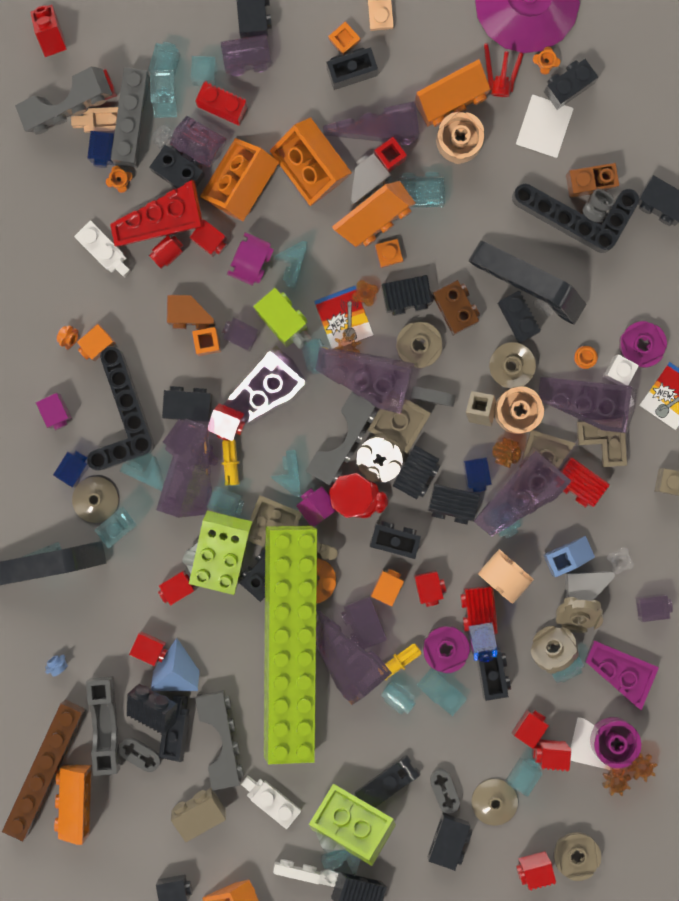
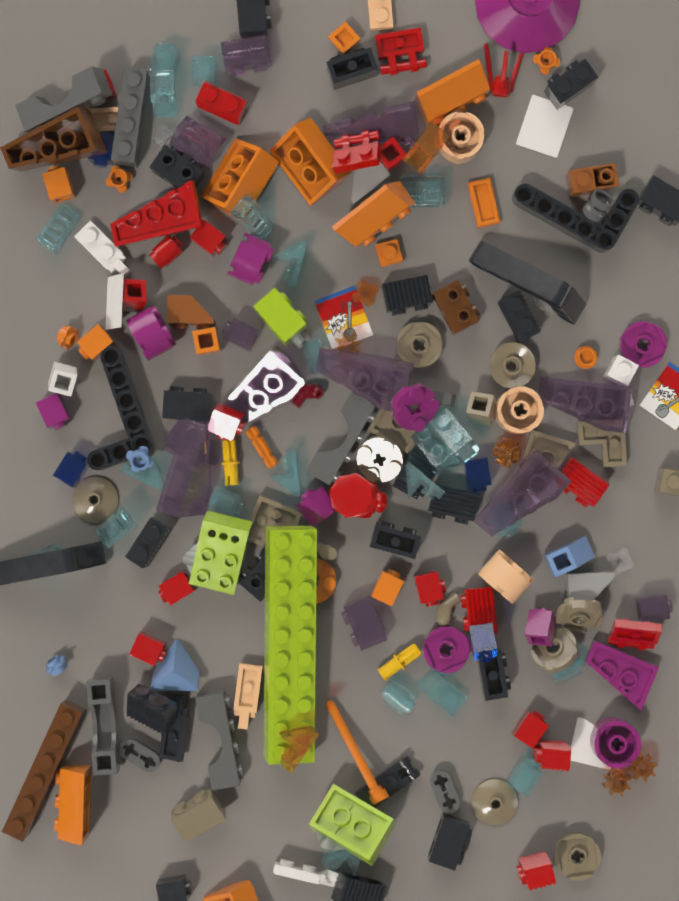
(41, 238): none -> clear light blue slope
(48, 30): red slope -> none
(56, 142): none -> reddish brown wedge
(58, 184): none -> orange brick
(62, 379): none -> white brick
(114, 301): none -> white sticker
(134, 295): none -> red brick
(136, 465): none -> medium blue plate
(148, 542): none -> black brick
(151, 332): none -> magenta brick
(243, 208): none -> clear light blue slope
(247, 693): none -> light nougat hinge
(261, 447): none -> orange axle
(271, 801): white hinge -> none
(301, 741): none -> clear orange slope
(307, 391): none -> dark red arm
(349, 665): clear purple wedge -> none
(356, 157): none -> red plate
(376, 792): none -> orange piece
(399, 44): none -> red plate
(415, 478): none -> clear light blue slope
(422, 415): none -> magenta plate
(426, 147): none -> clear orange slope
(444, 609): none -> dark tan arm
(445, 442): none -> clear light blue slope
(483, 203): none -> orange tile
(540, 627): none -> magenta brick
(634, 634): none -> red plate

